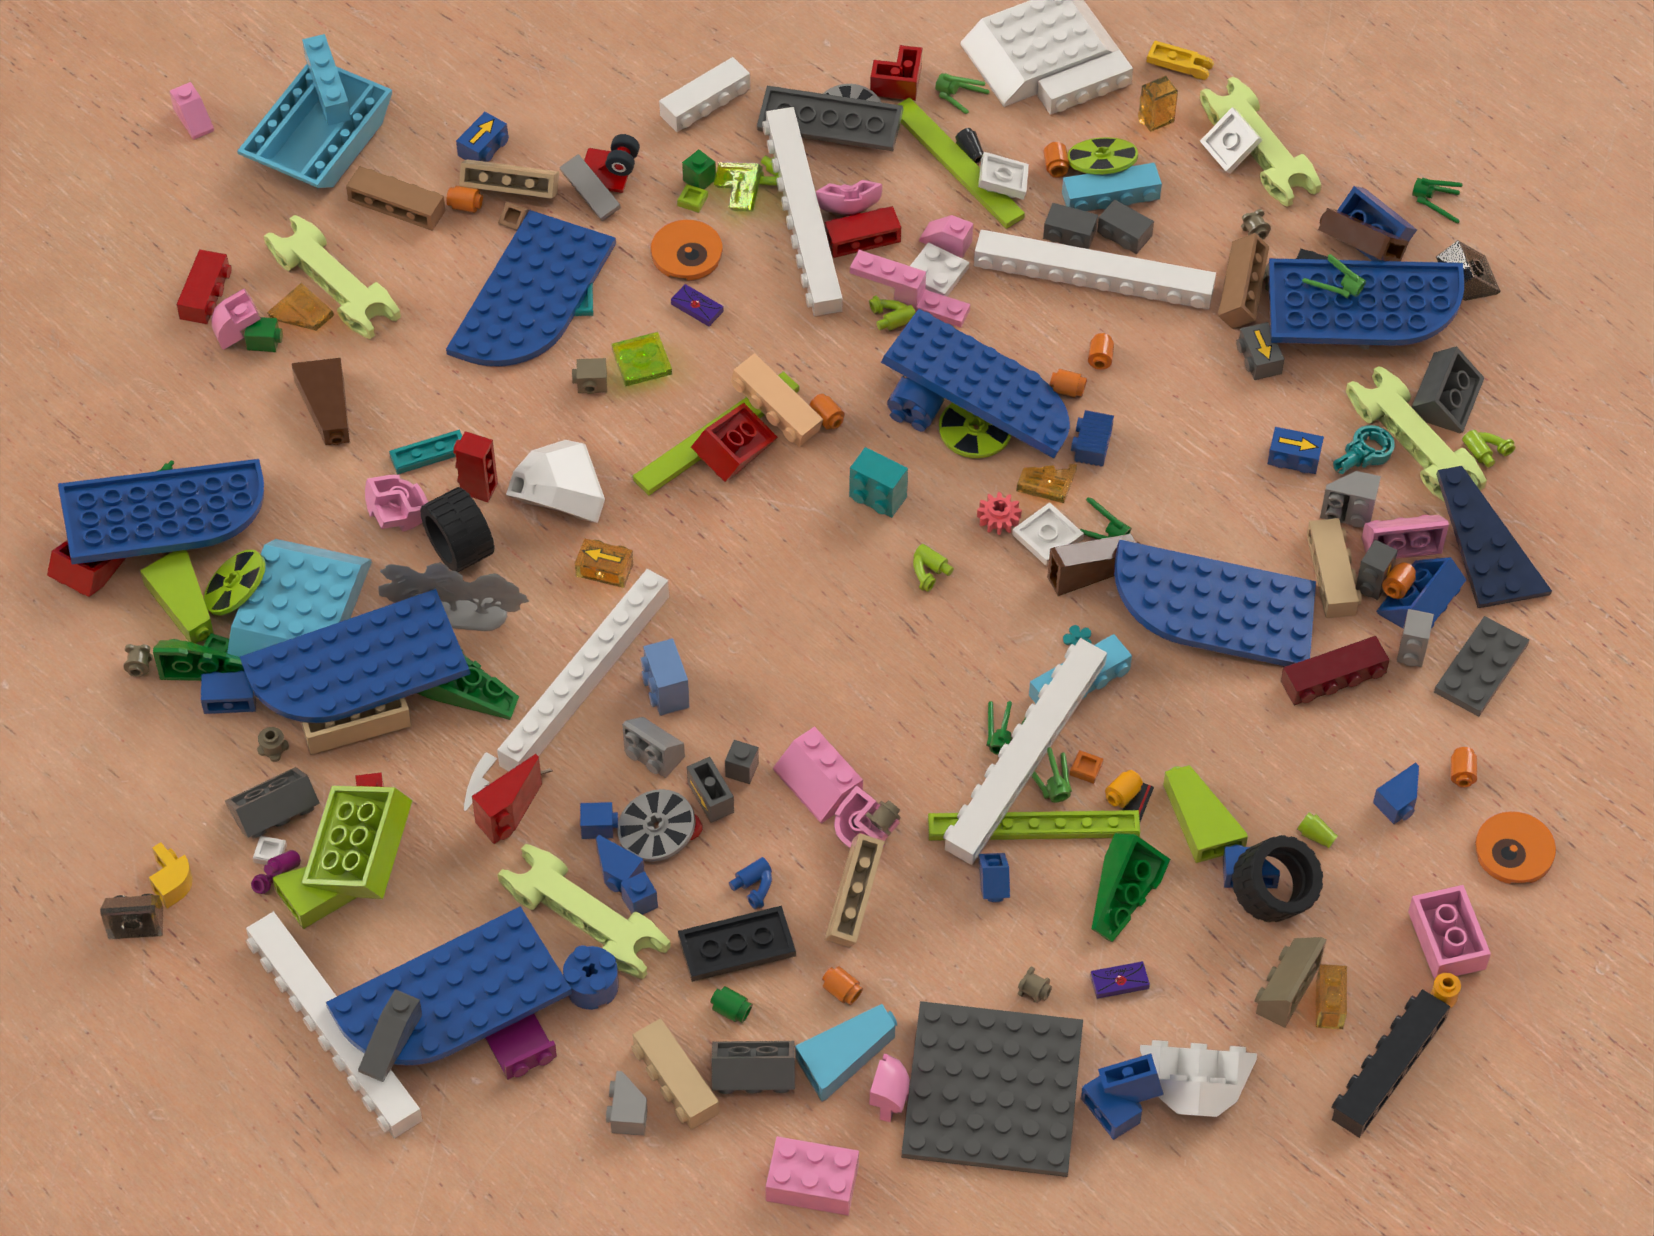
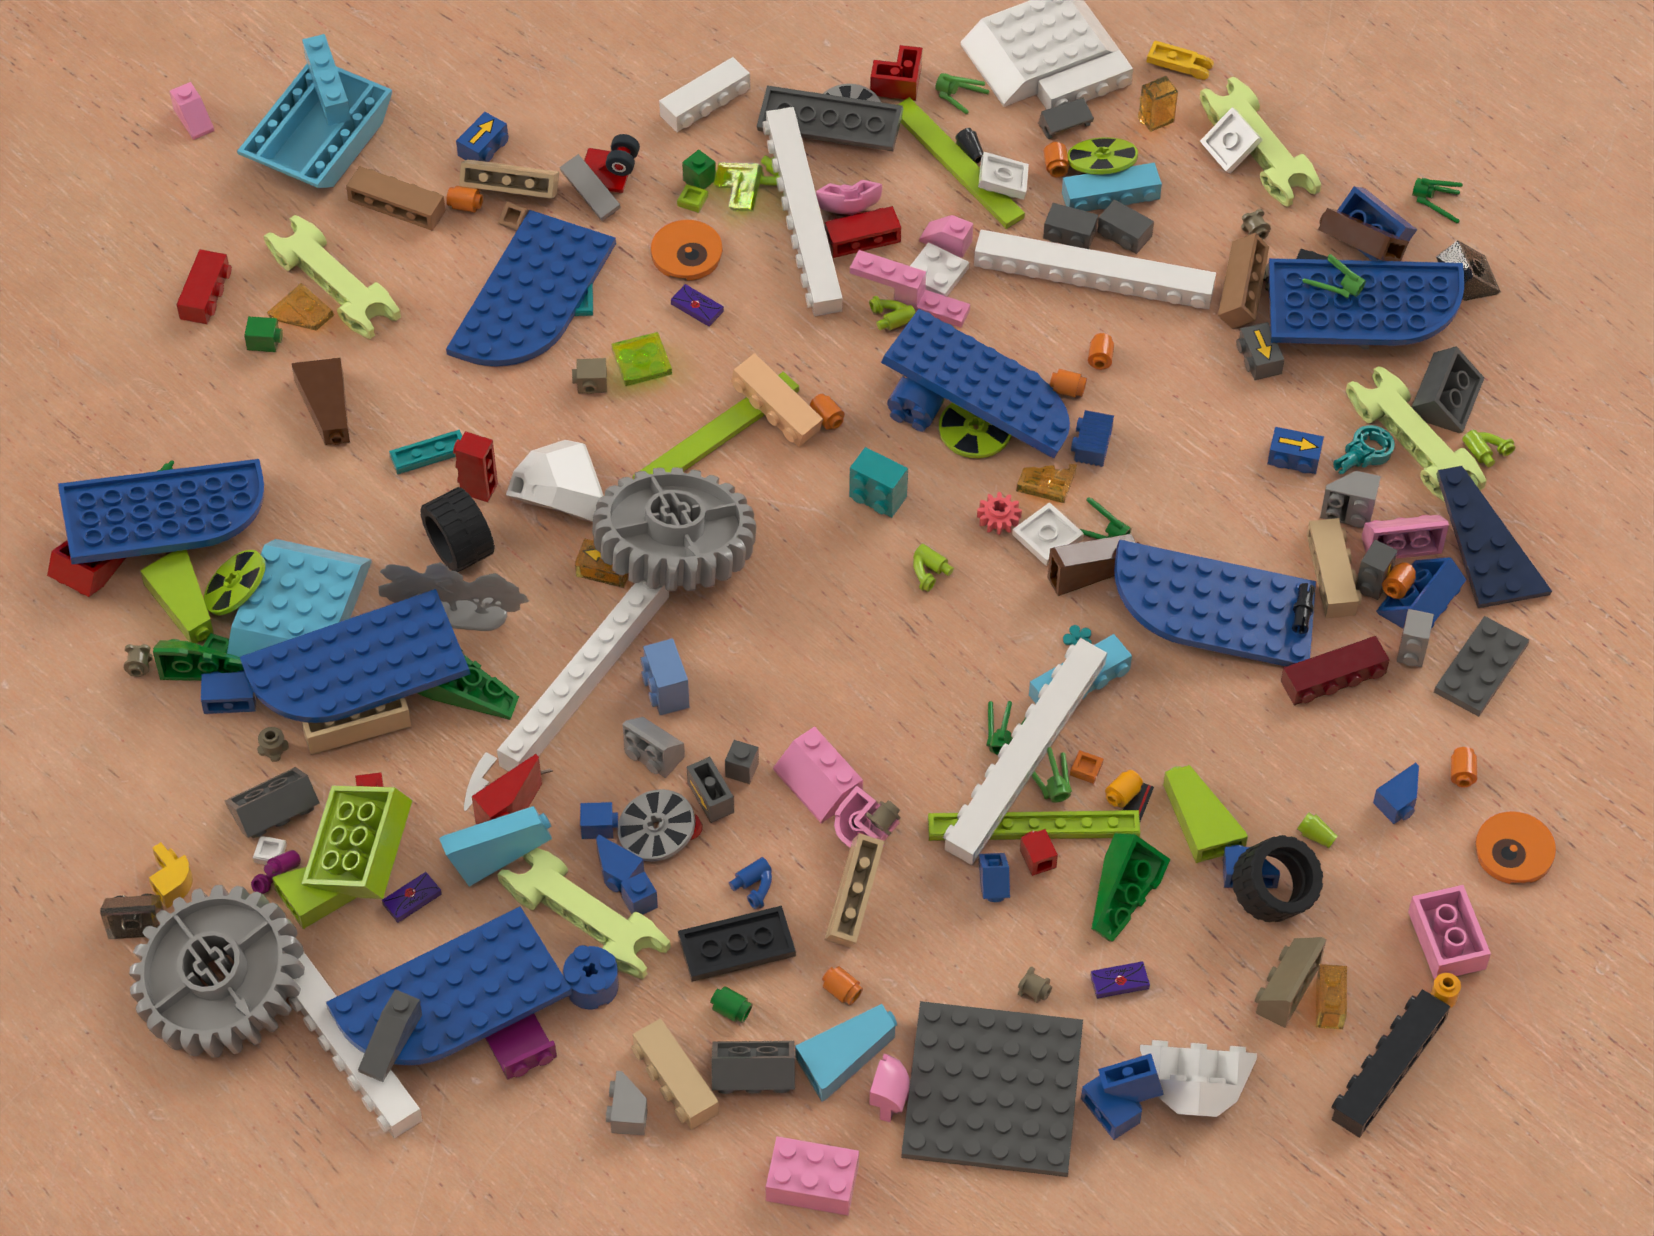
(232, 317): bright pink brick -> none
(254, 987): none -> light grey gear
(394, 501): bright pink brick -> none
(411, 897): none -> dark purple tile
(495, 843): none -> medium azure slope
(674, 529): none -> light grey gear
(733, 442): red slope -> none
(1038, 852): none -> red brick
(1065, 117): none -> dark grey hinge
(1303, 608): none -> black pin

